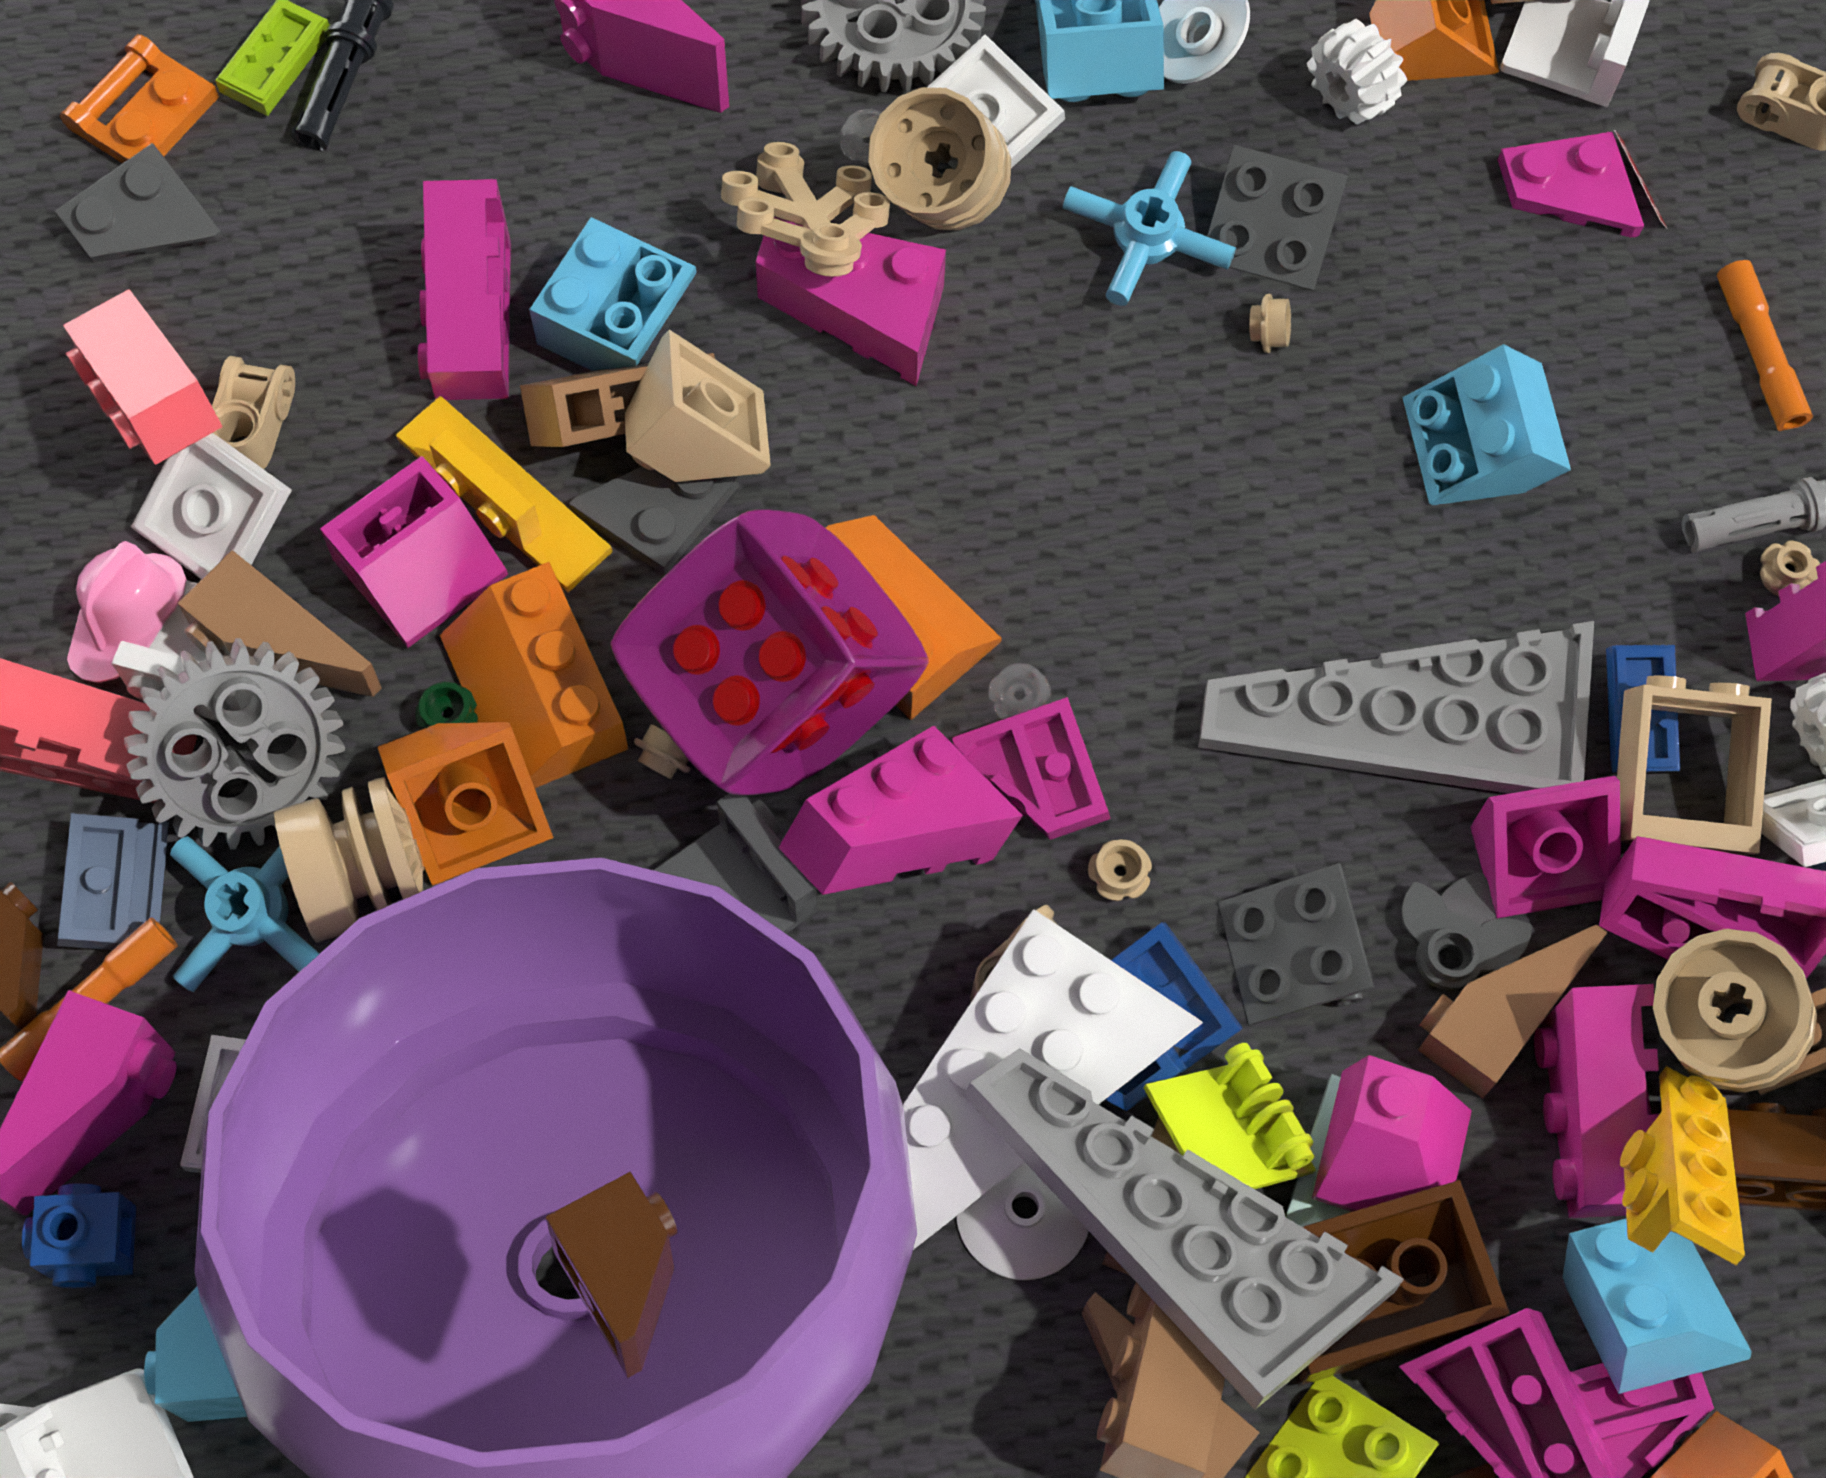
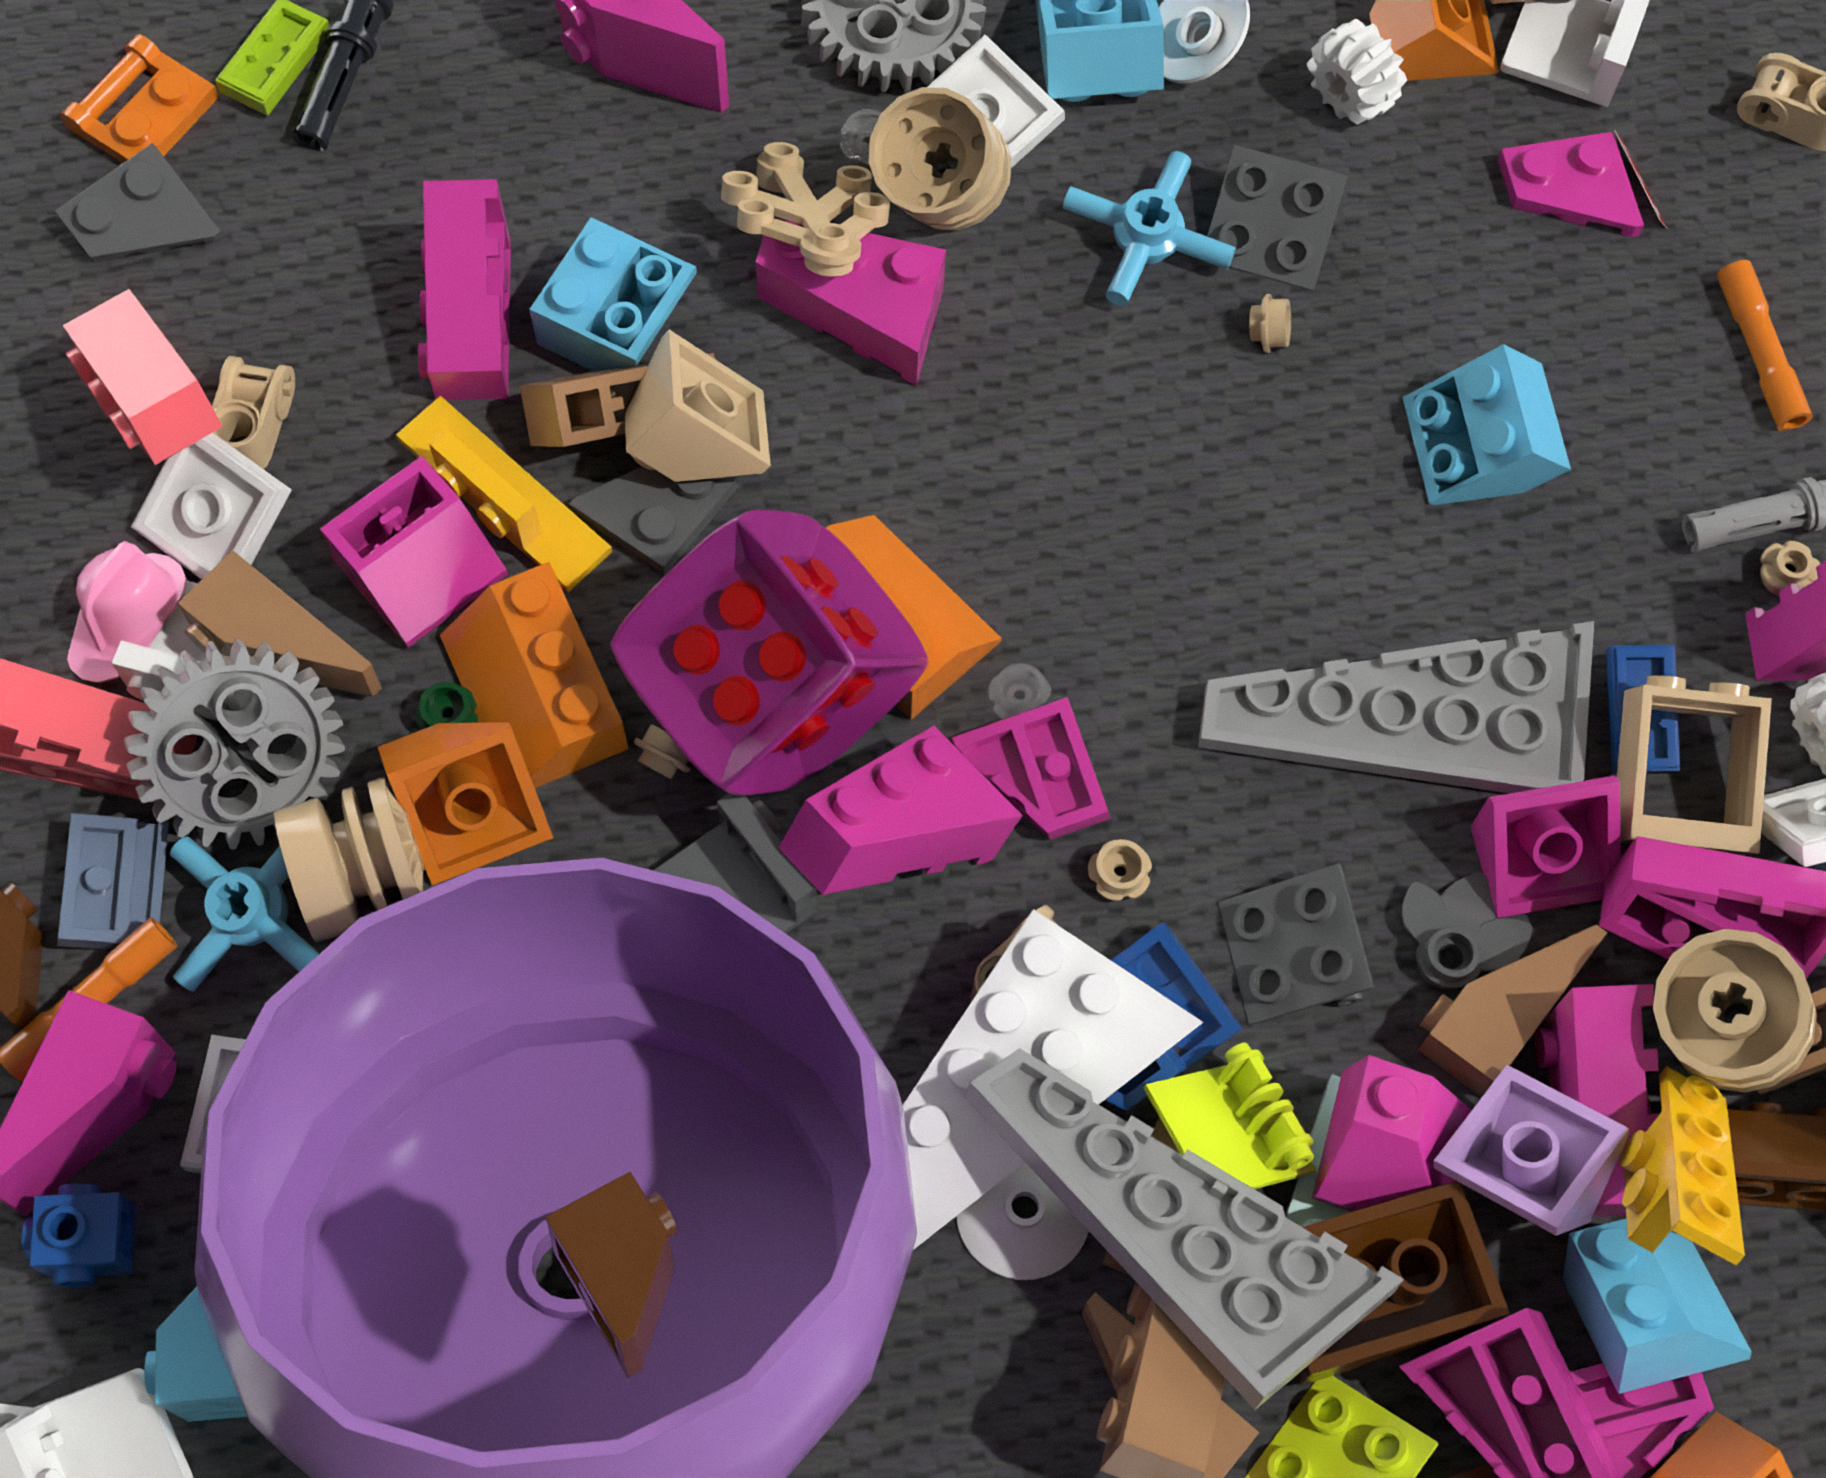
(1535, 1152): none -> lavender slope

